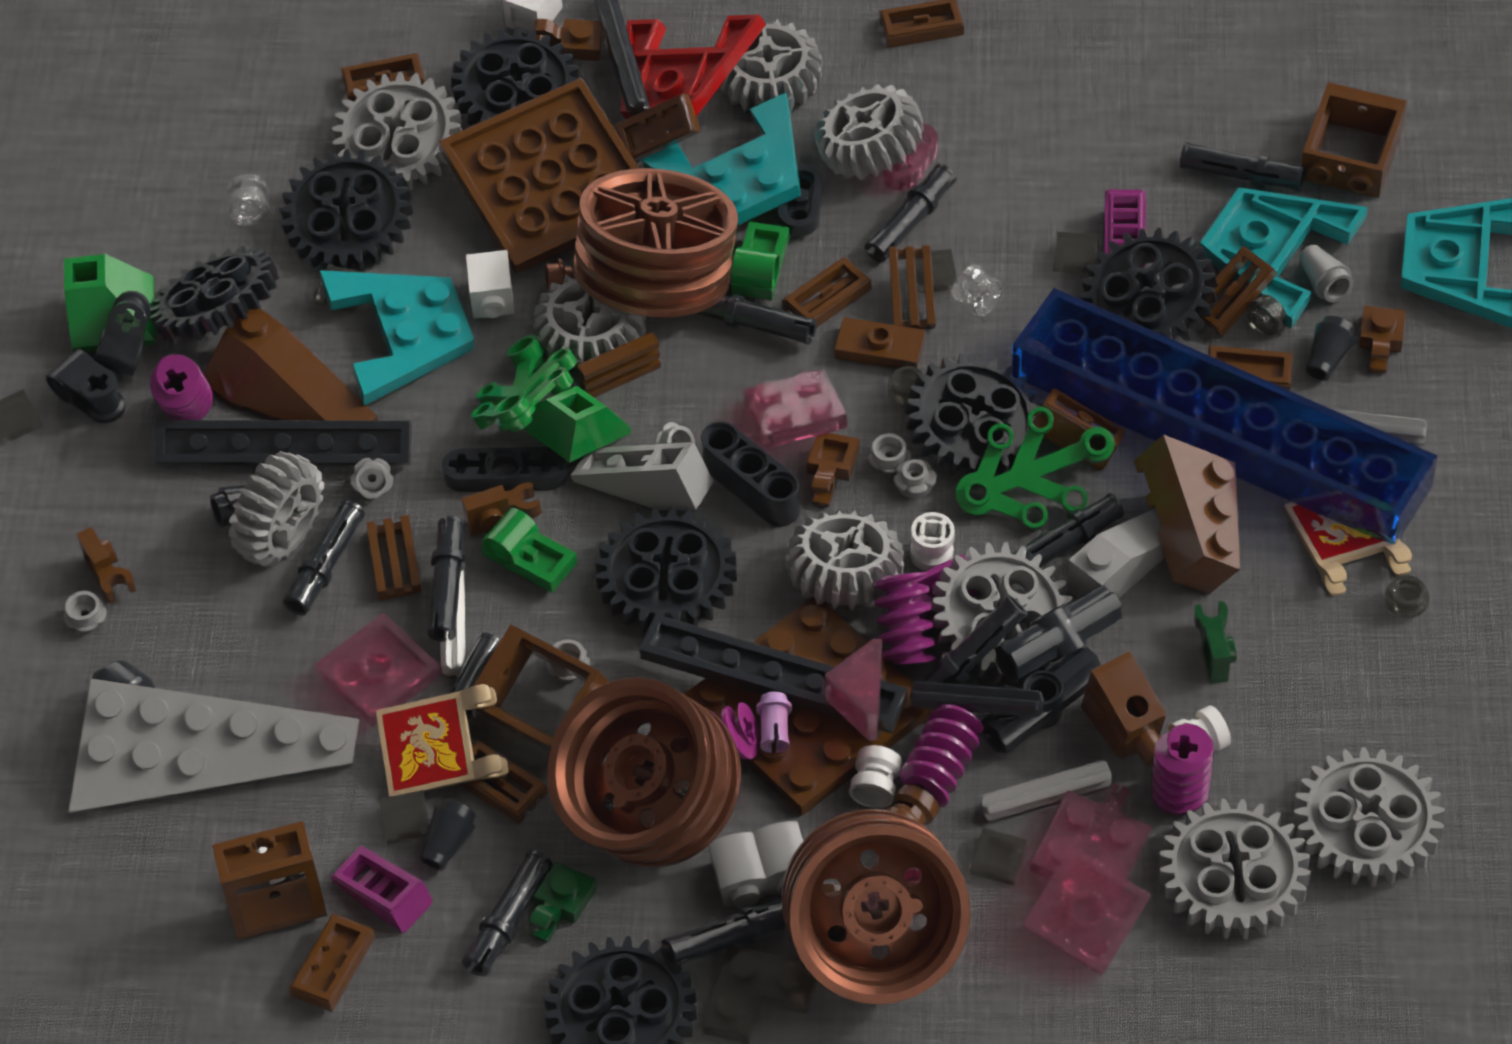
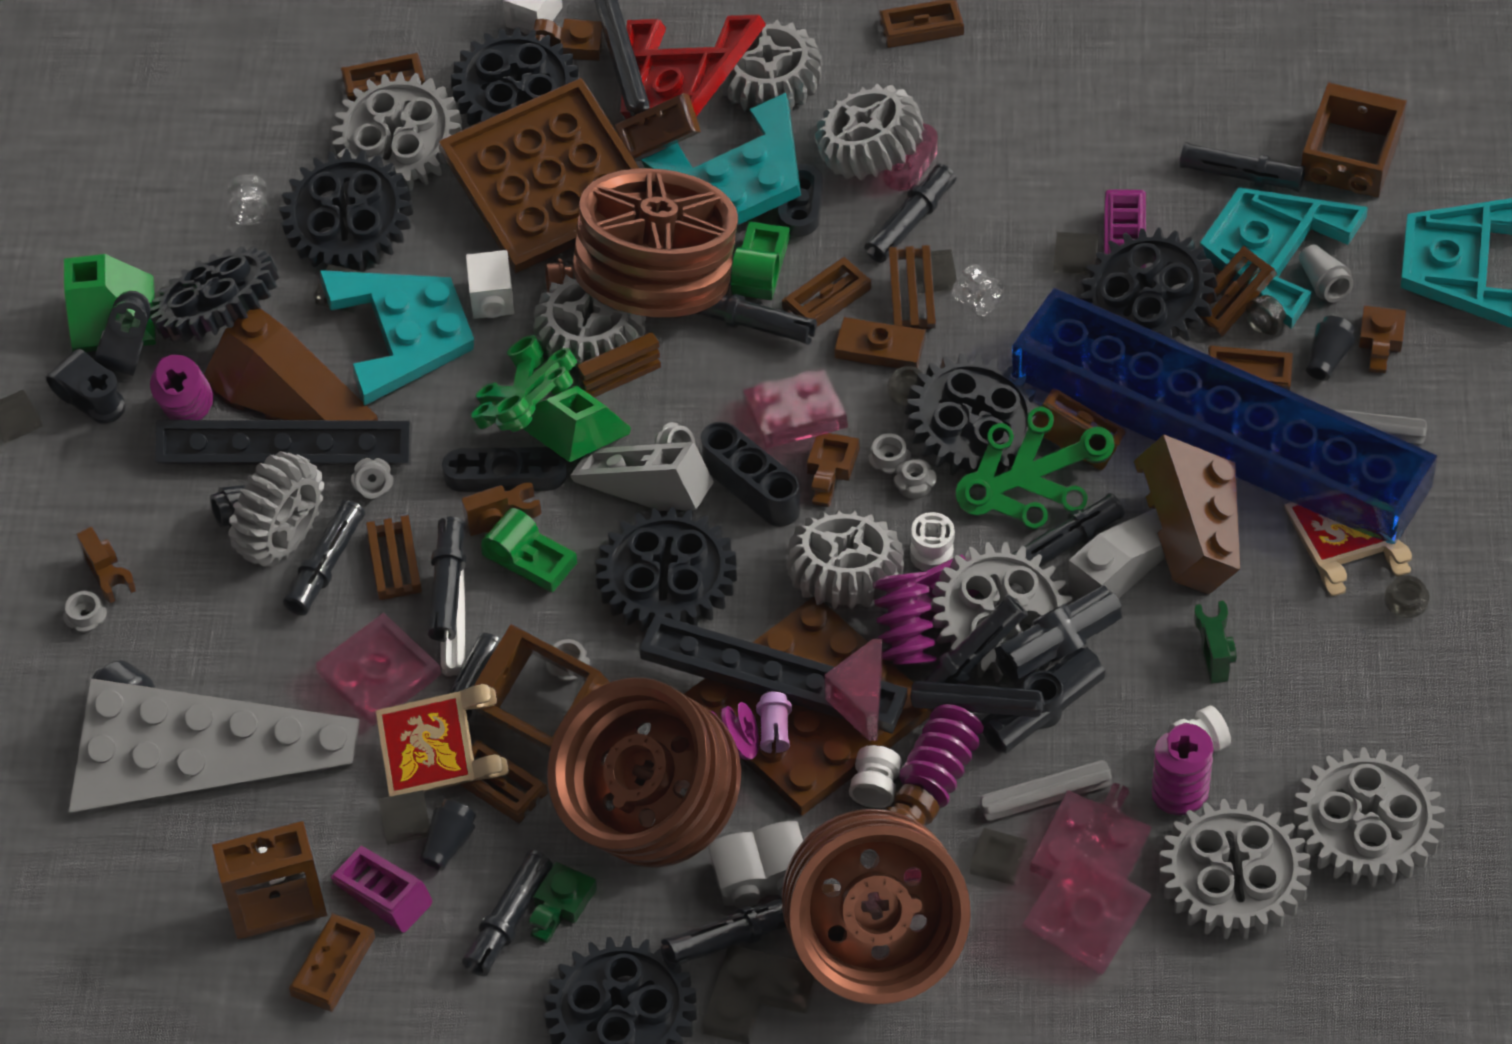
(1124, 708): reddish brown torso -> none

